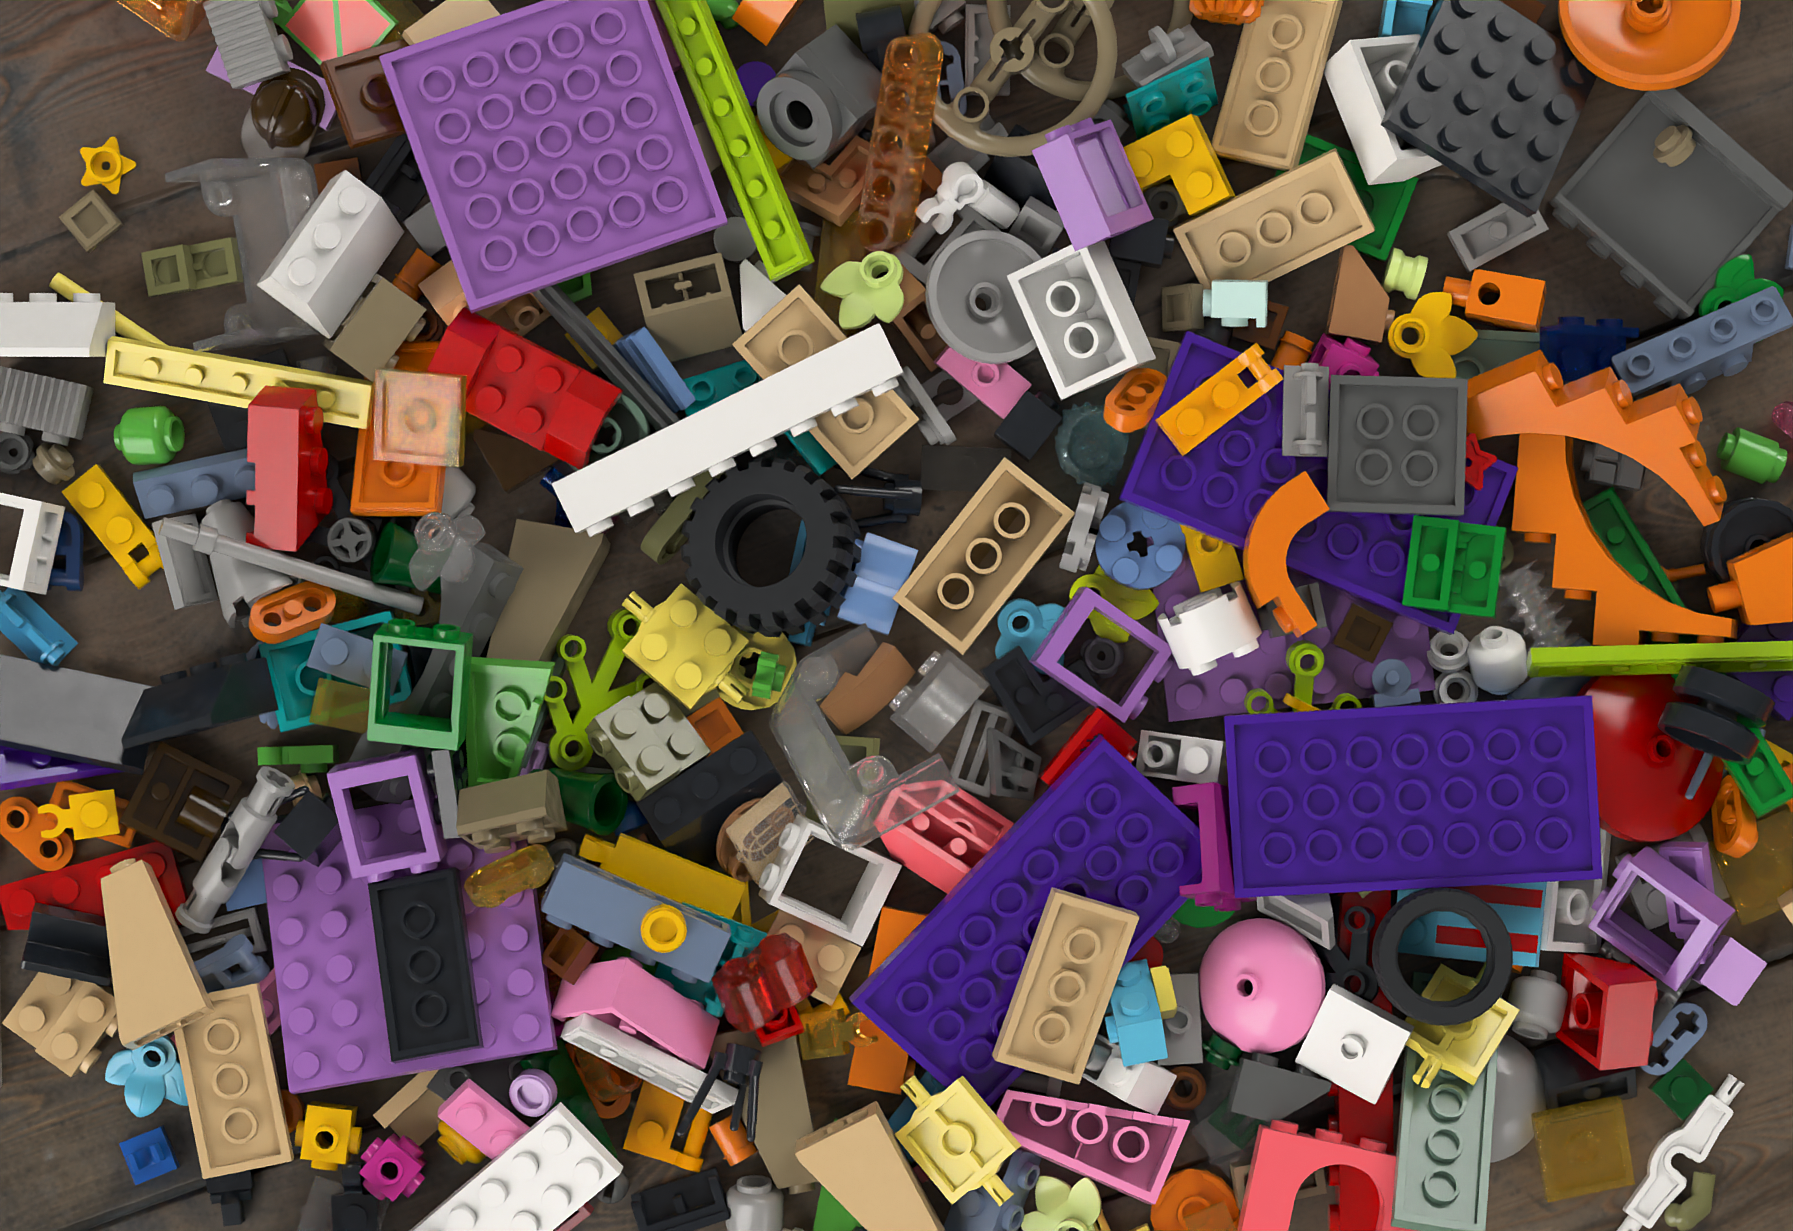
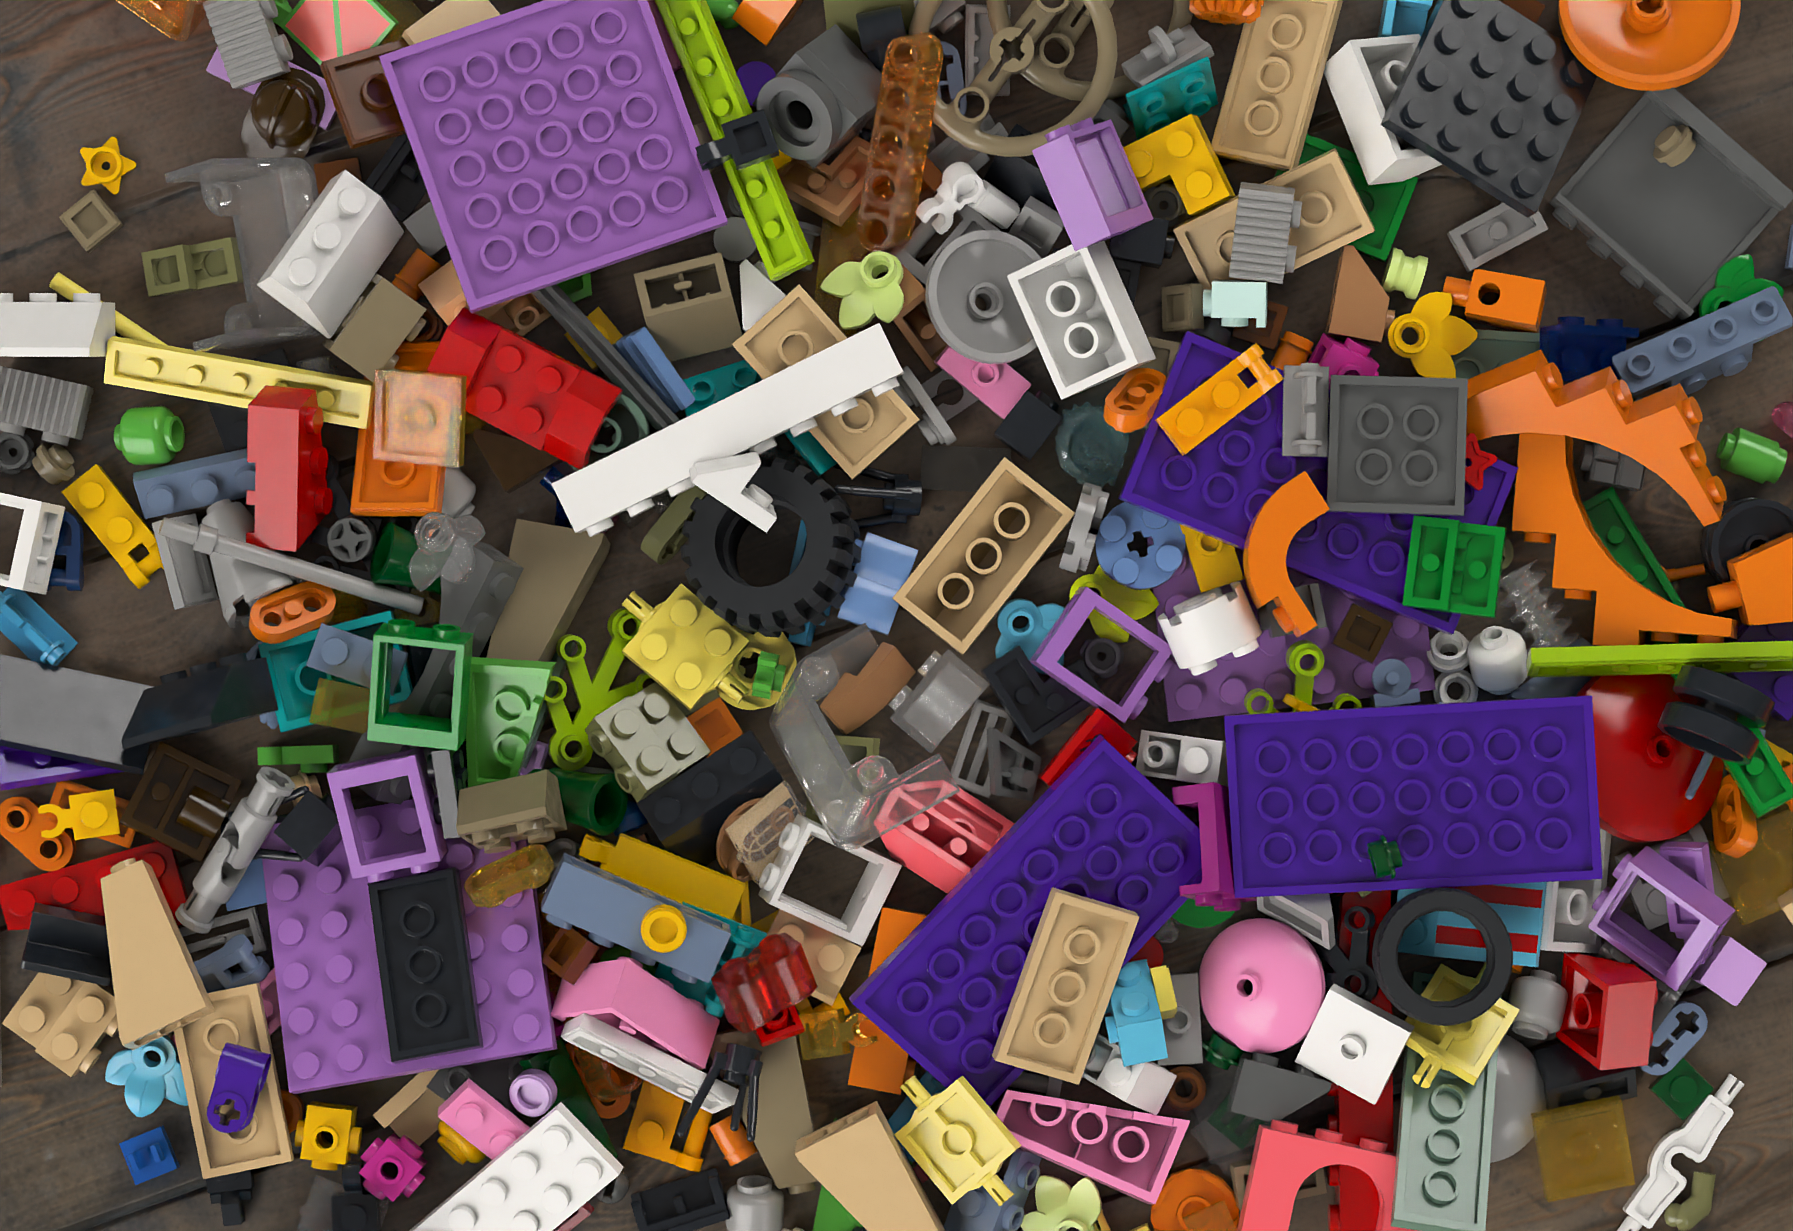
(237, 1078): none -> dark purple piece
(726, 482): none -> white slope
(745, 141): none -> black plate
(1263, 232): none -> light grey brick
(1384, 857): none -> dark green plate

